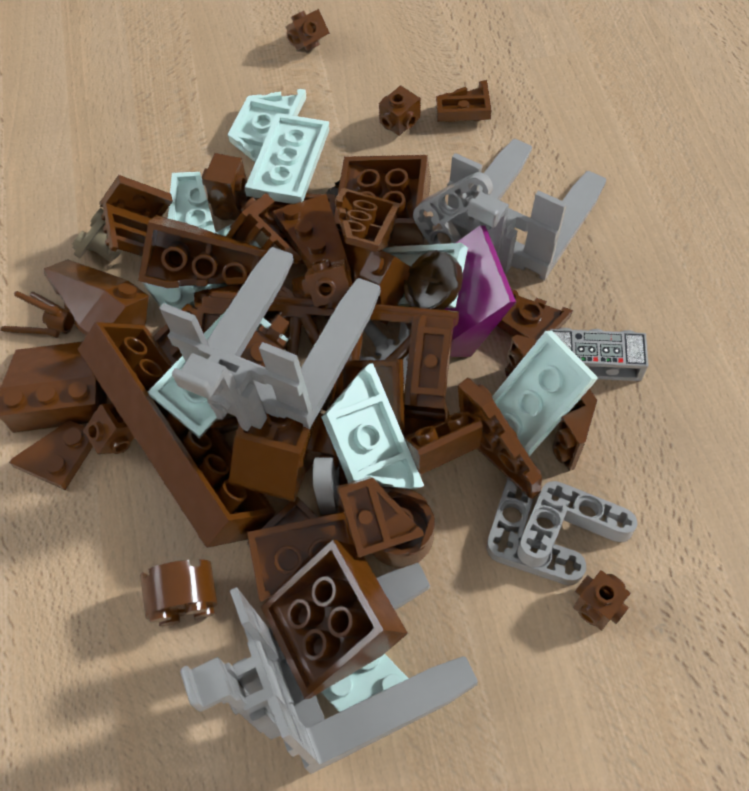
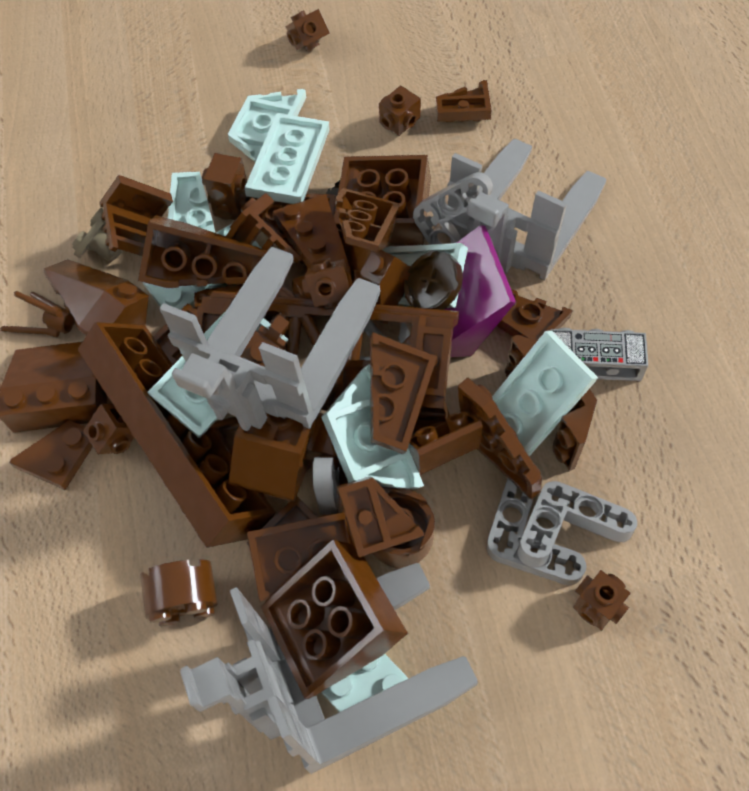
(396, 390): none -> reddish brown wing

